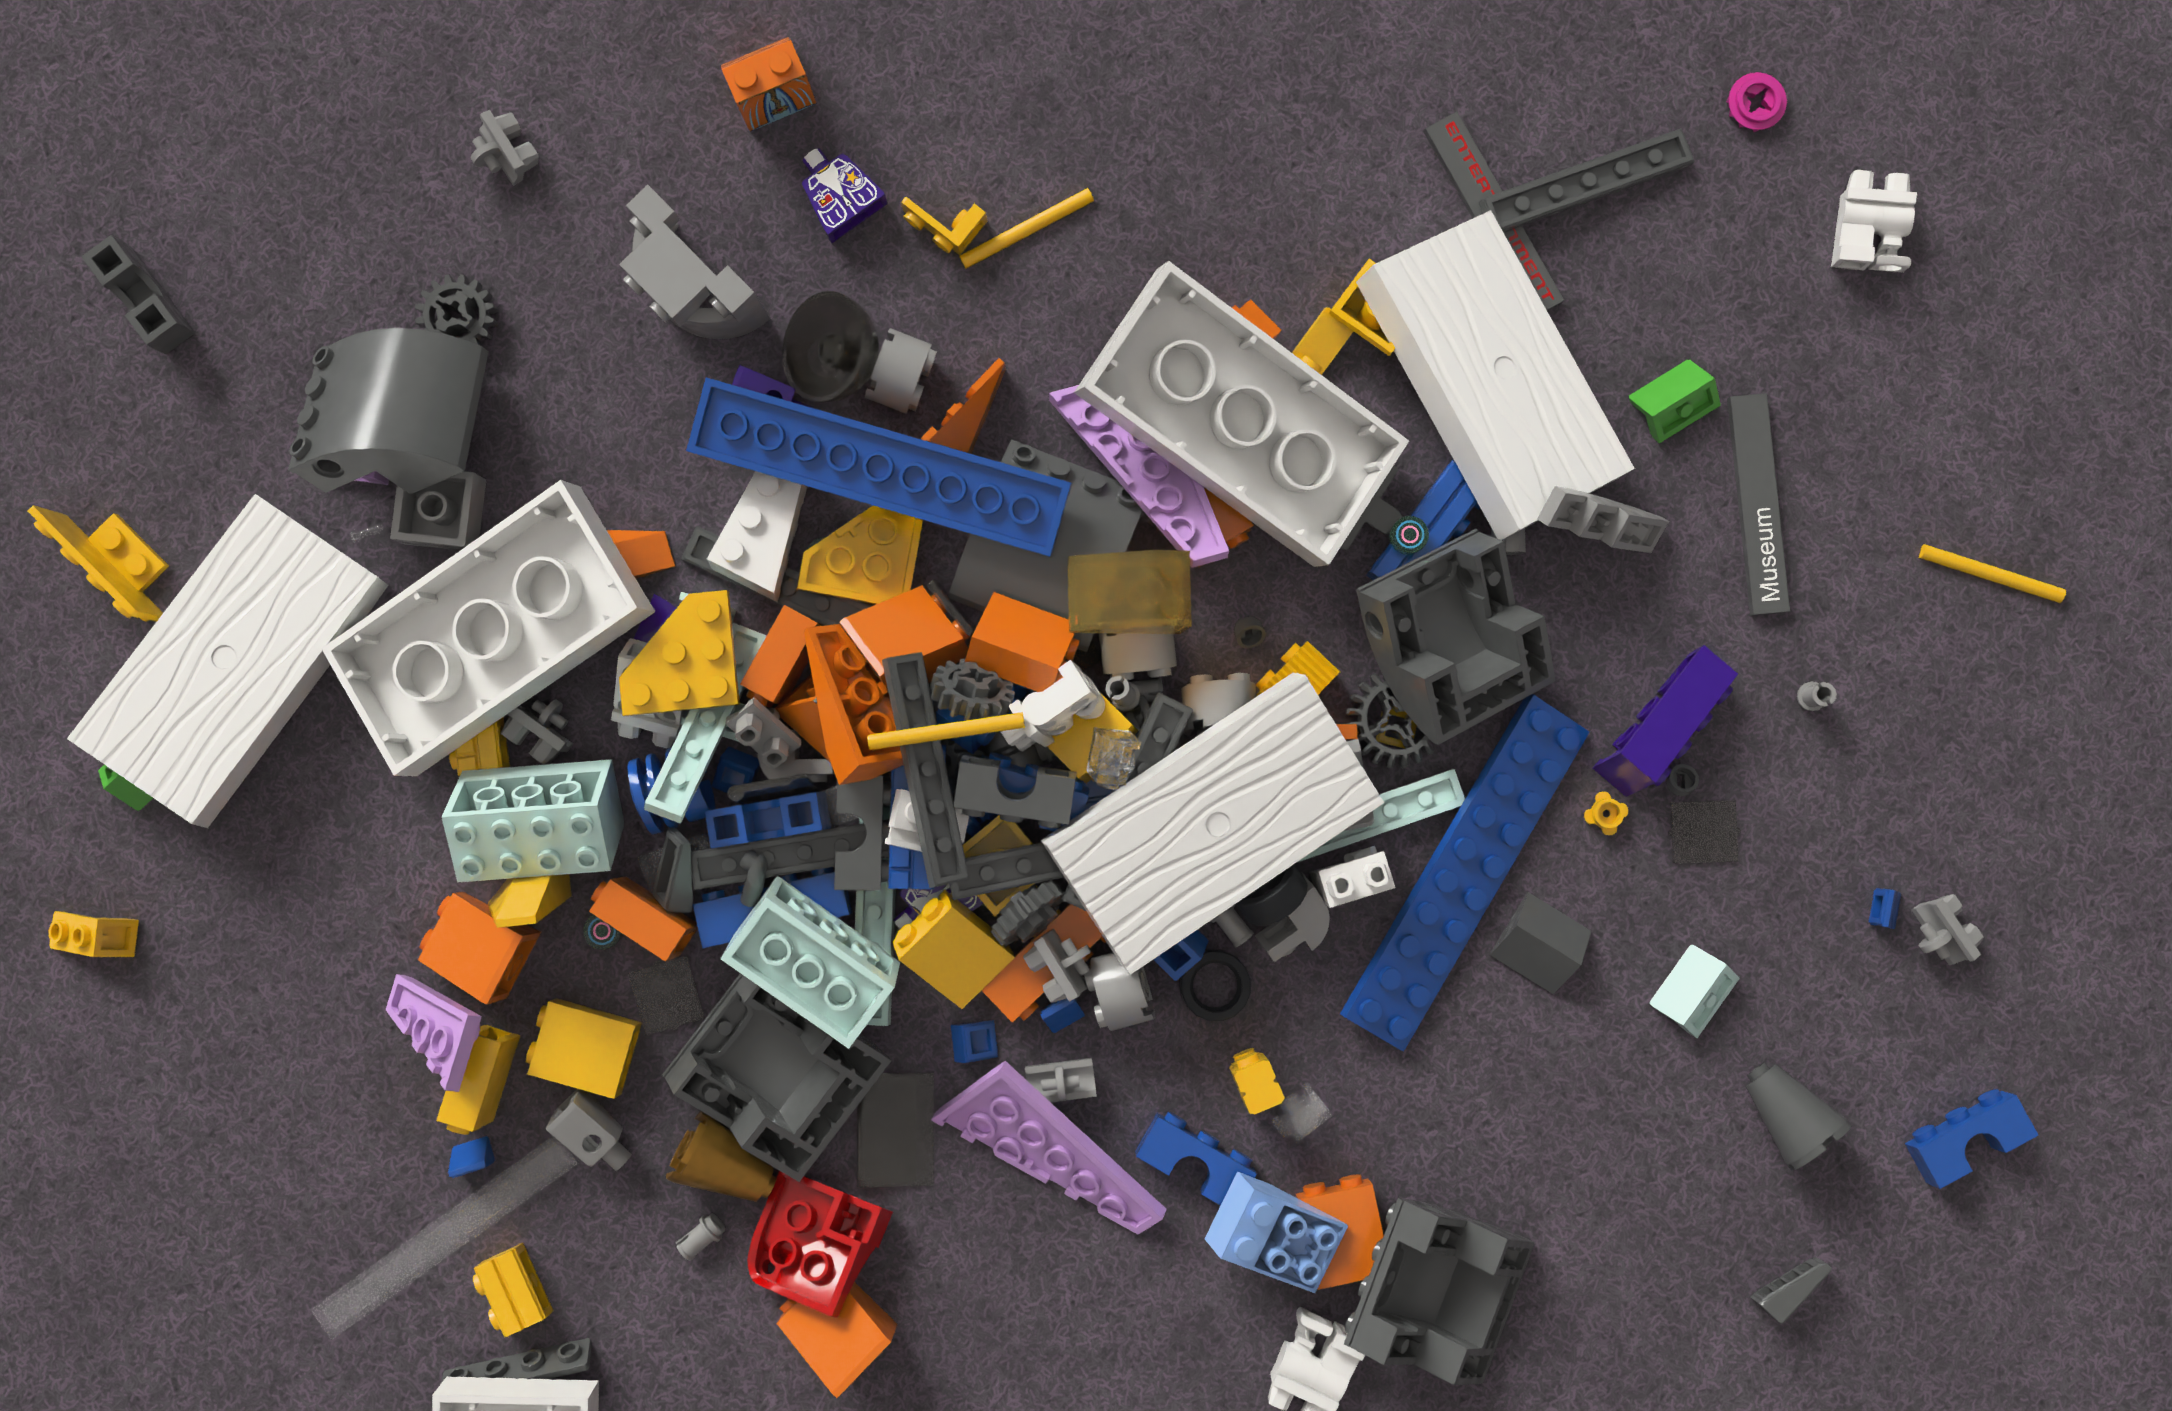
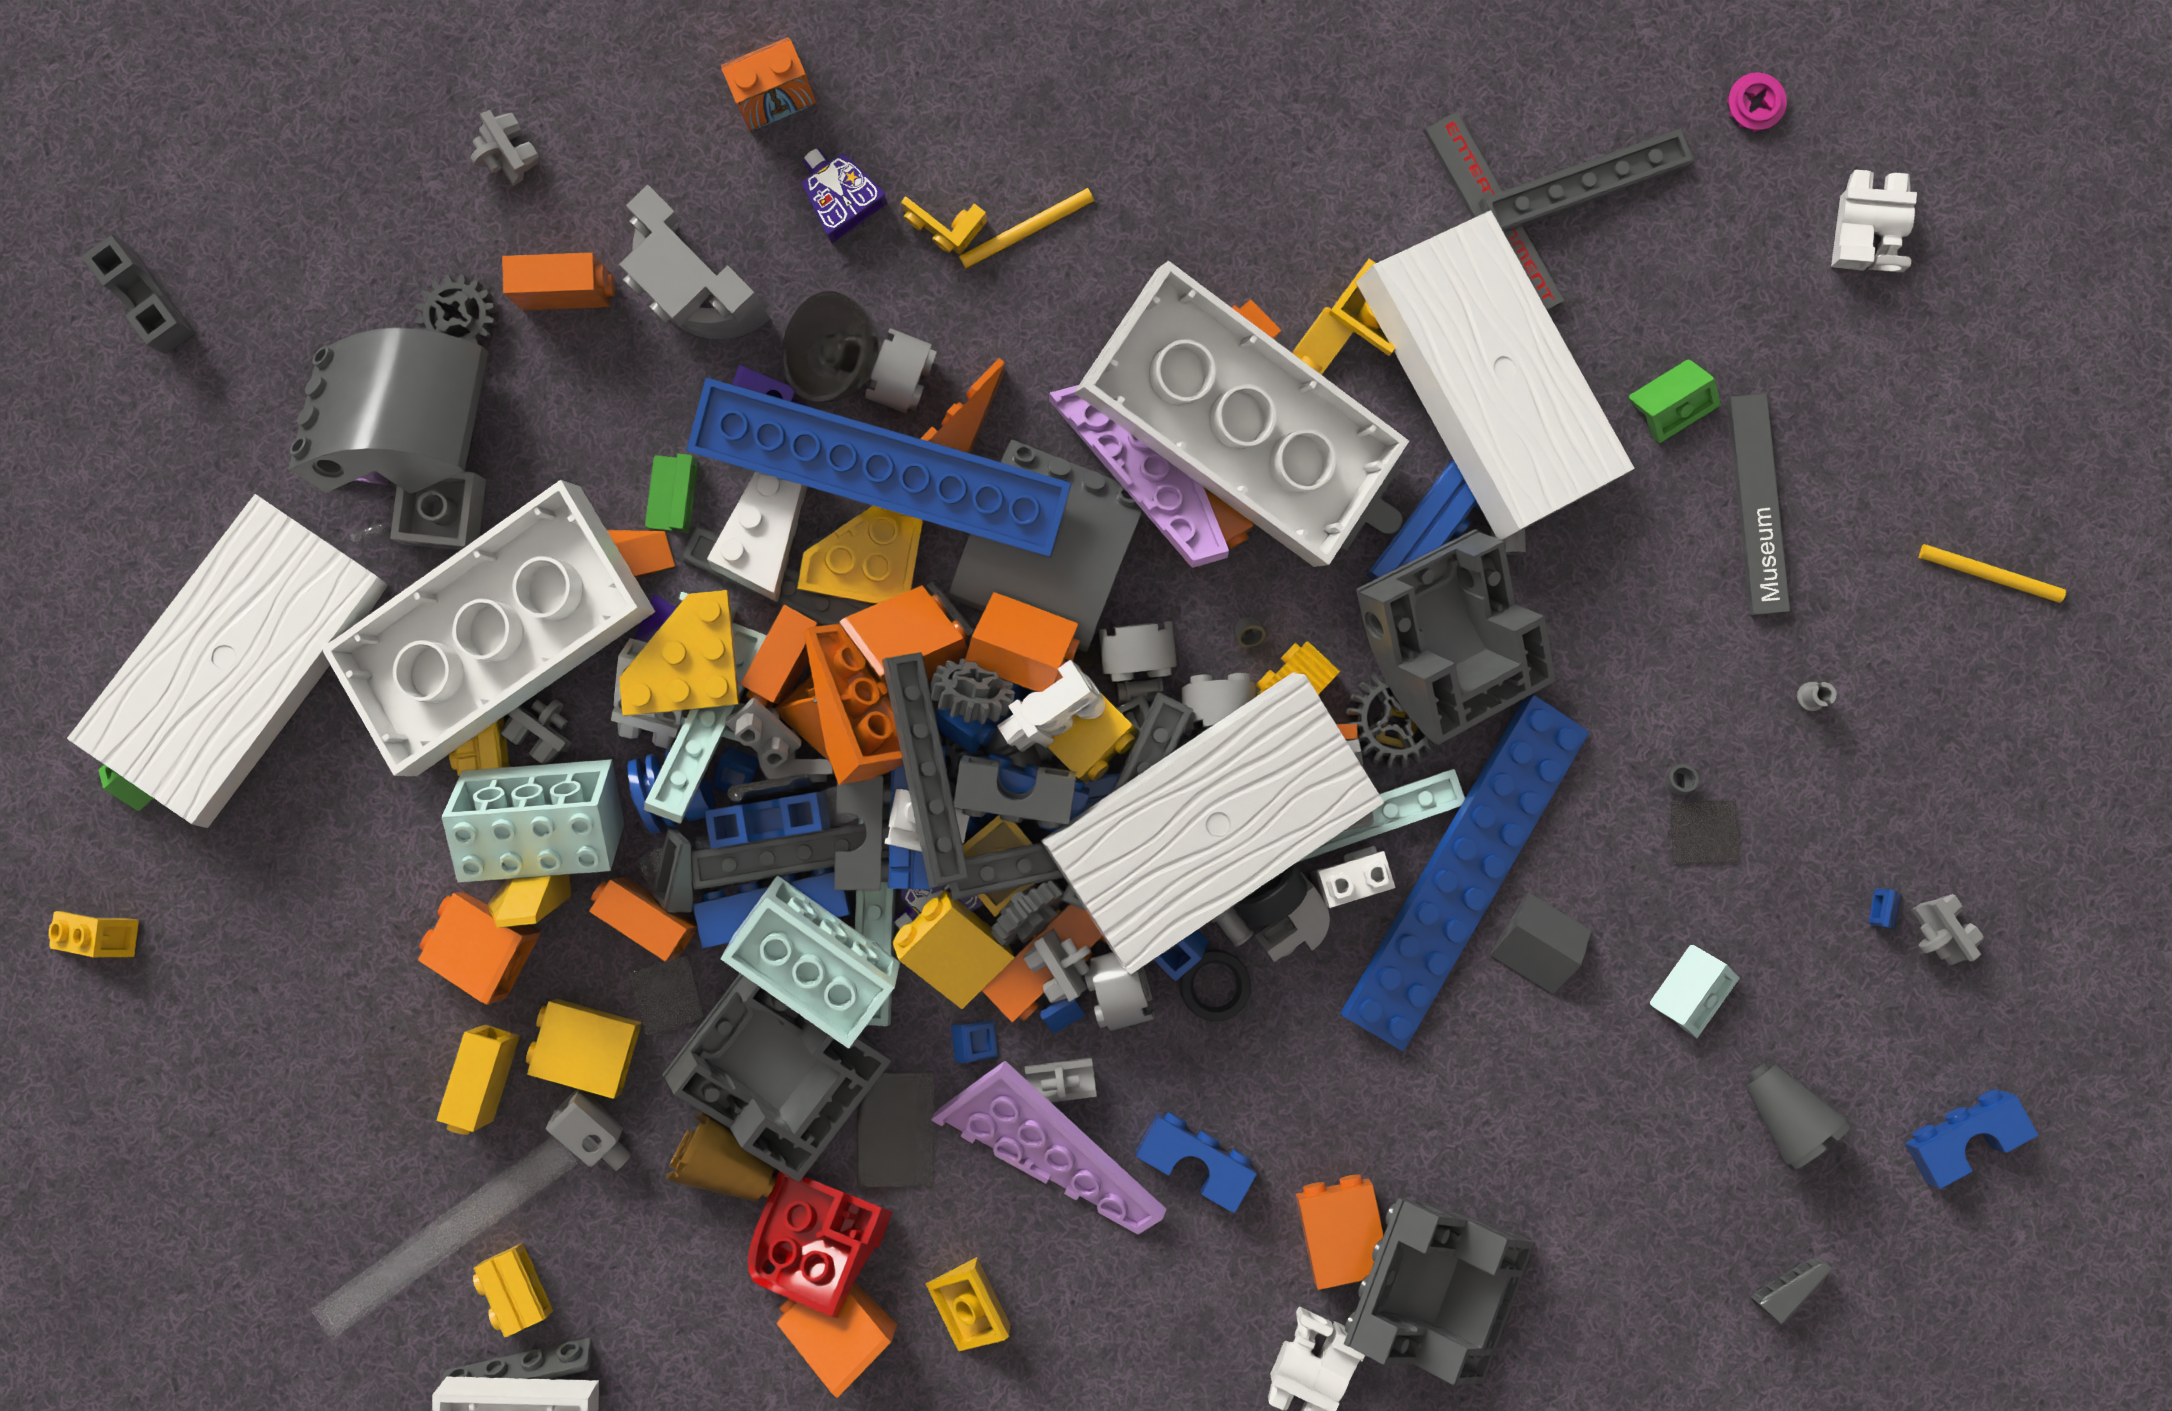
(112, 556): yellow bracket -> none
(437, 1027): lavender wing -> none
(470, 1157): blue slope -> none
(557, 281): none -> orange brick
(600, 934): clear green tile -> none
(671, 493): none -> bright green panel
(707, 1231): light grey pin -> none
(754, 883): dark grey arm -> none
(946, 731): yellow bar -> none
(969, 1306): none -> yellow slope
(1111, 756): clear brick -> none
(1123, 694): light grey pin -> none
(1130, 592): clear yellow slope -> none
(1256, 1081): yellow brick -> none
(1274, 1233): light blue slope -> none
(1301, 1114): clear brick -> none
(1409, 535): tile -> none
(1602, 520): light grey slope -> none
(1616, 810): yellow plate -> none
(1668, 723): dark purple wedge -> none

